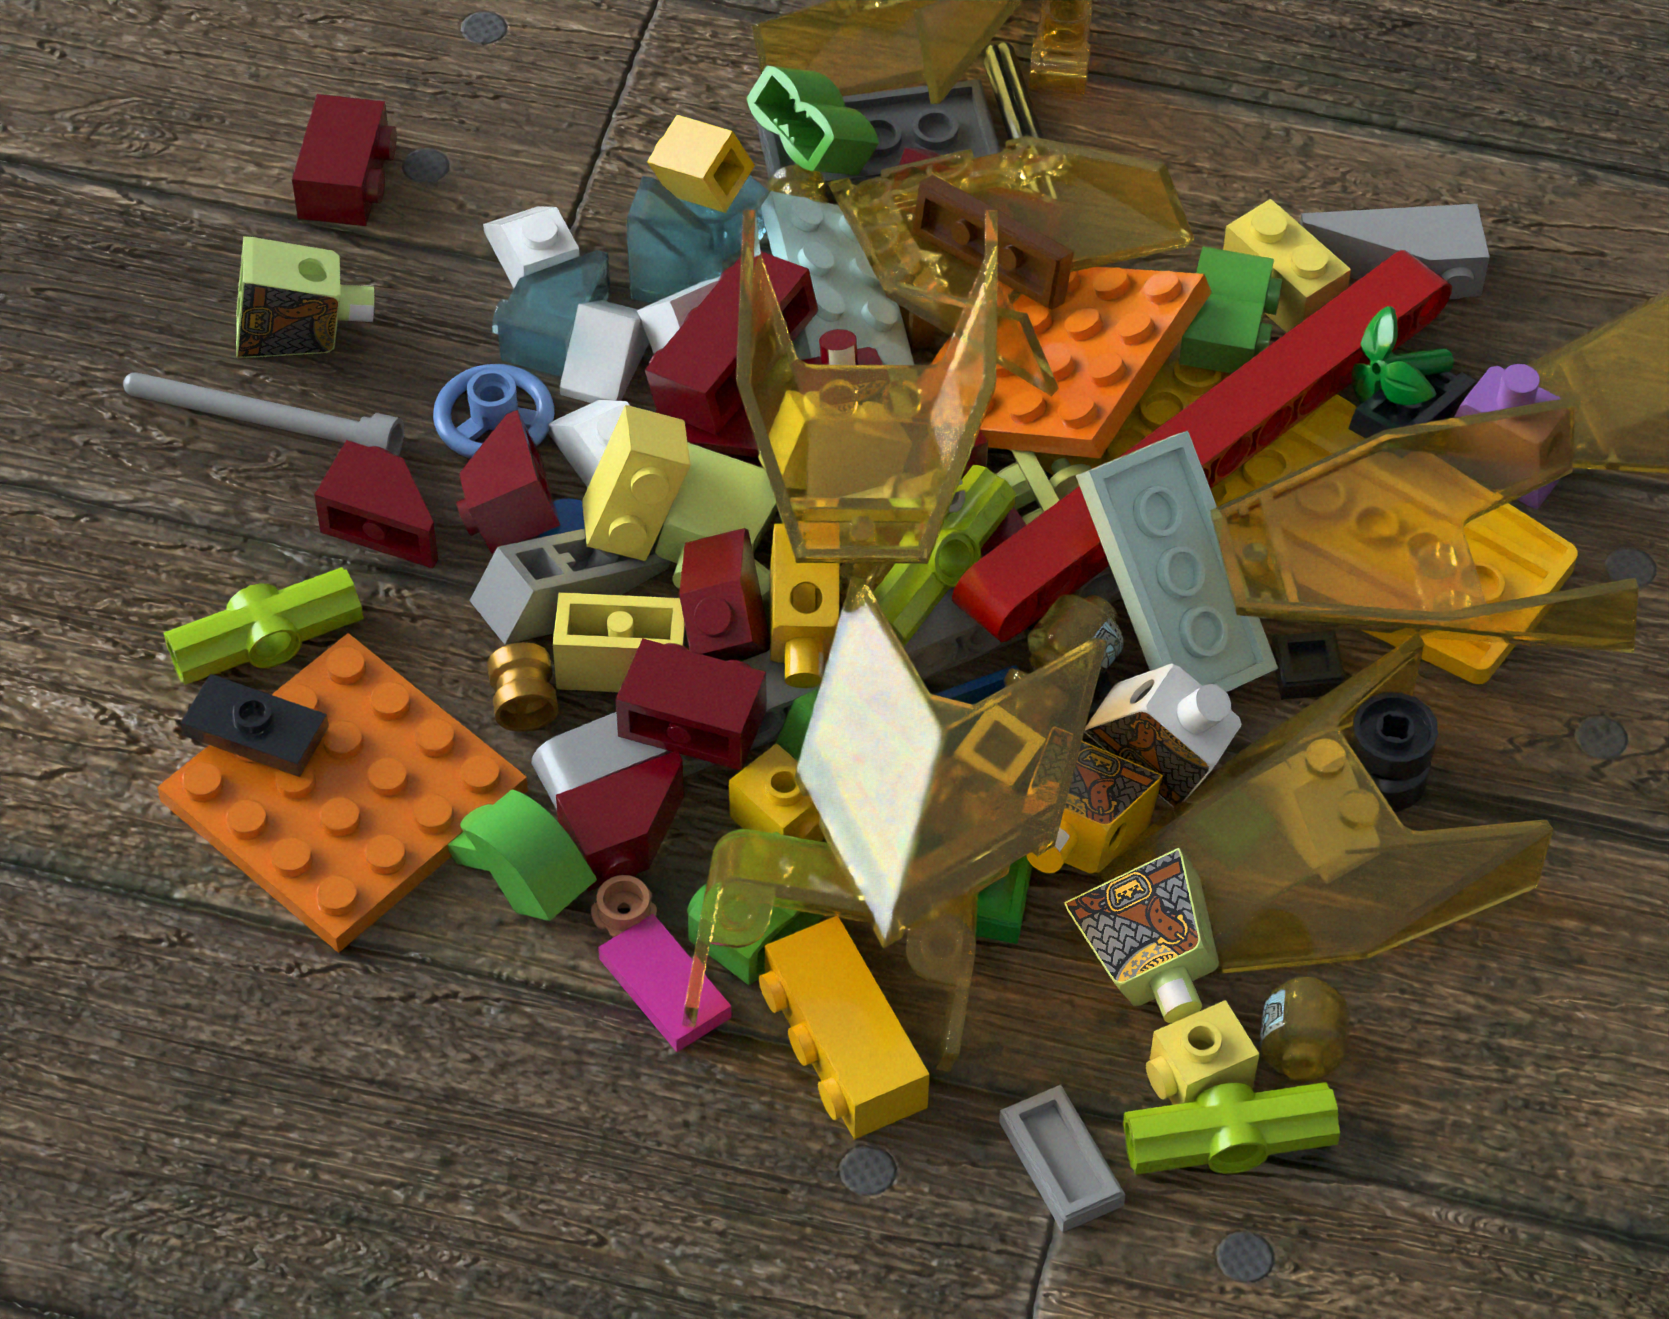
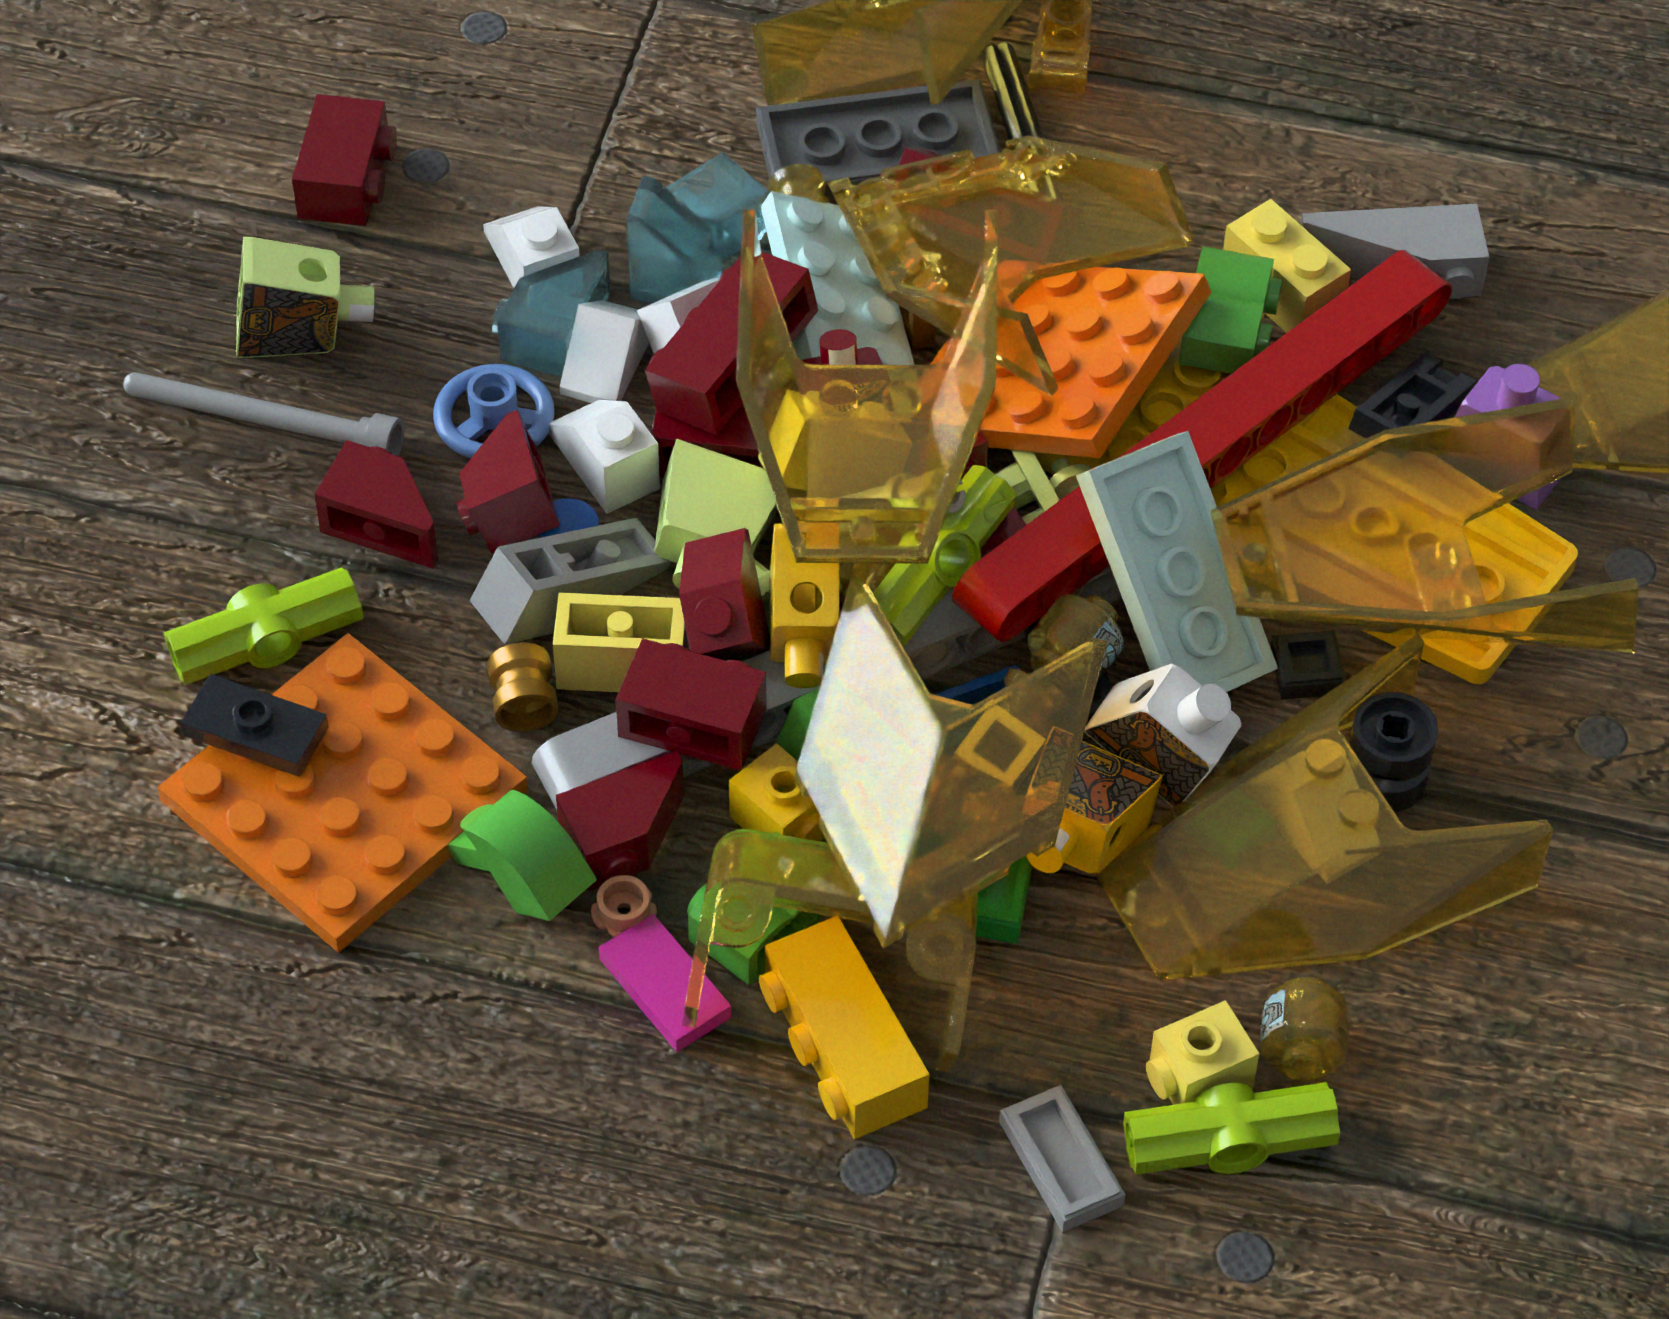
(635, 483): light yellow brick -> none
(701, 163): yellow brick -> none
(812, 120): bright green brick -> none
(1025, 256): reddish brown tile -> none
(1151, 933): torso -> none
(1398, 374): green plant -> none

